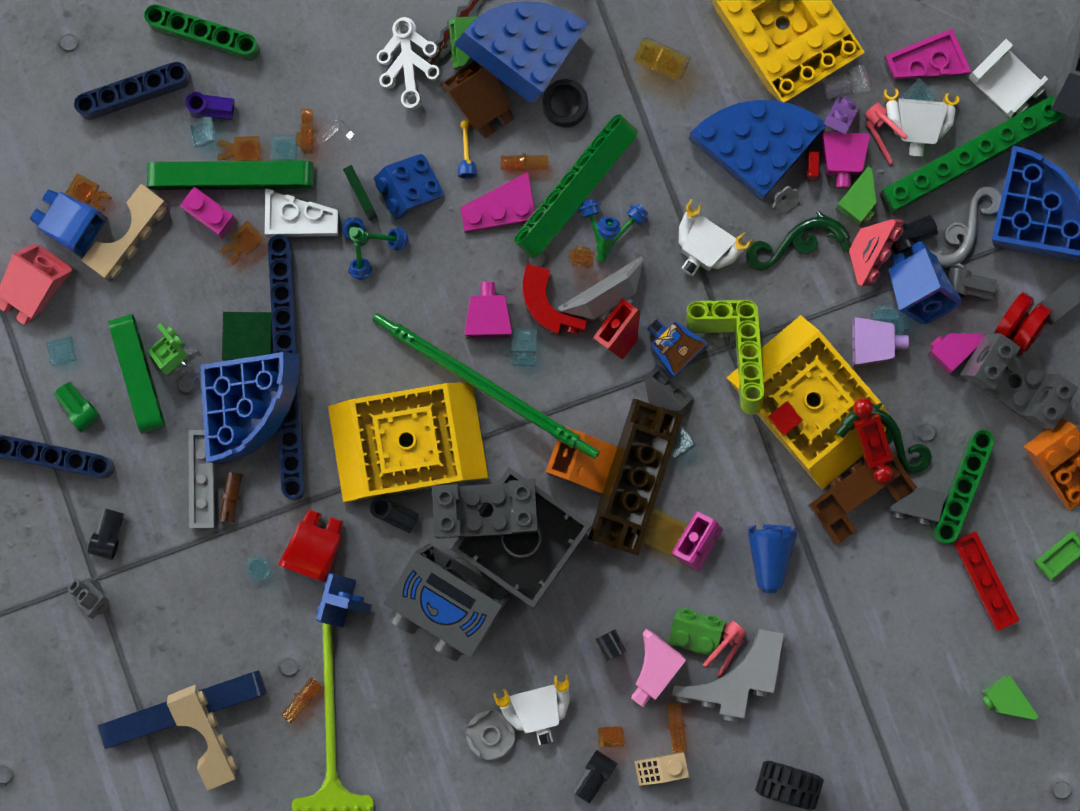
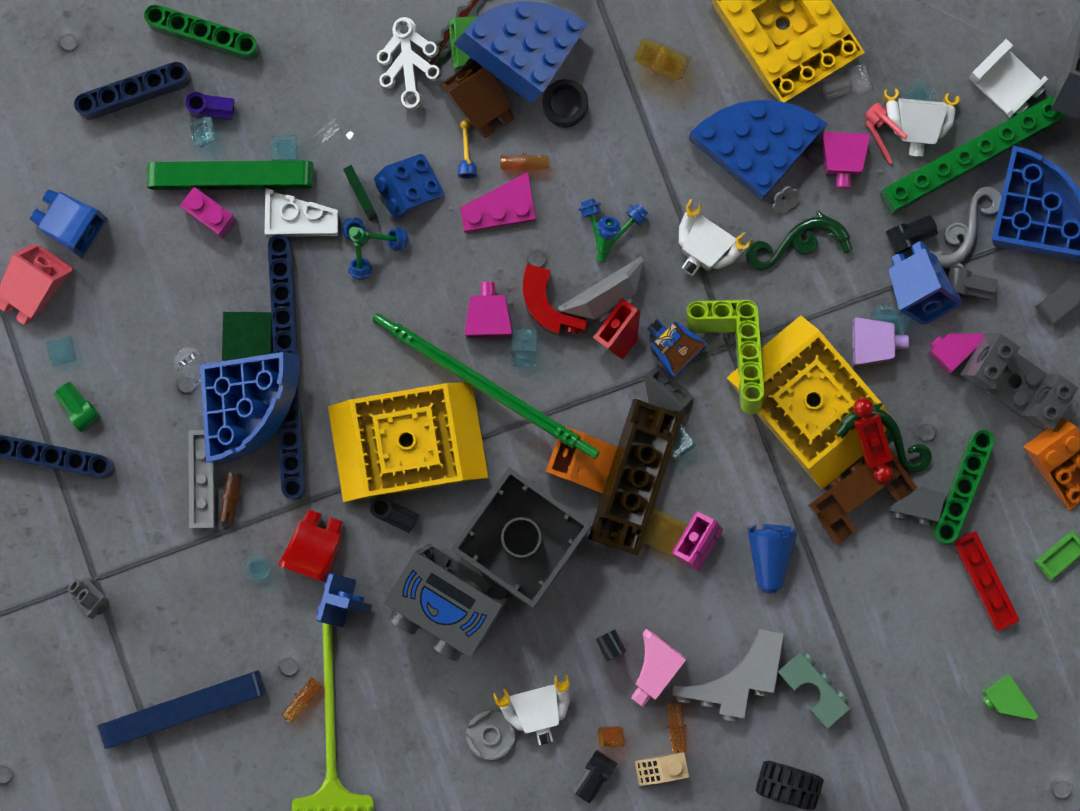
(86, 191): clear orange plate -> none
(105, 541): black piece -> none
(109, 257): tan arch -> none
(136, 373): green beam -> none
(168, 351): bright green bracket -> none
(190, 710): tan arch -> none
(243, 149): clear orange plate -> none
(244, 240): clear orange plate -> none
(305, 137): clear orange plate -> none
(458, 509): dark grey plate -> none
(575, 186): green beam -> none
(581, 256): clear orange plate -> none
(696, 631): bright green bracket -> none
(731, 635): coral plant -> none
(785, 418): red tile -> none
(812, 166): red tile -> none
(829, 705): none -> sand green arch
(841, 114): medium lavender slope -> none
(860, 199): bright green slope -> none
(873, 248): coral slope -> none
(929, 58): dark pink wing -> none
(1025, 325): red wheel -> none

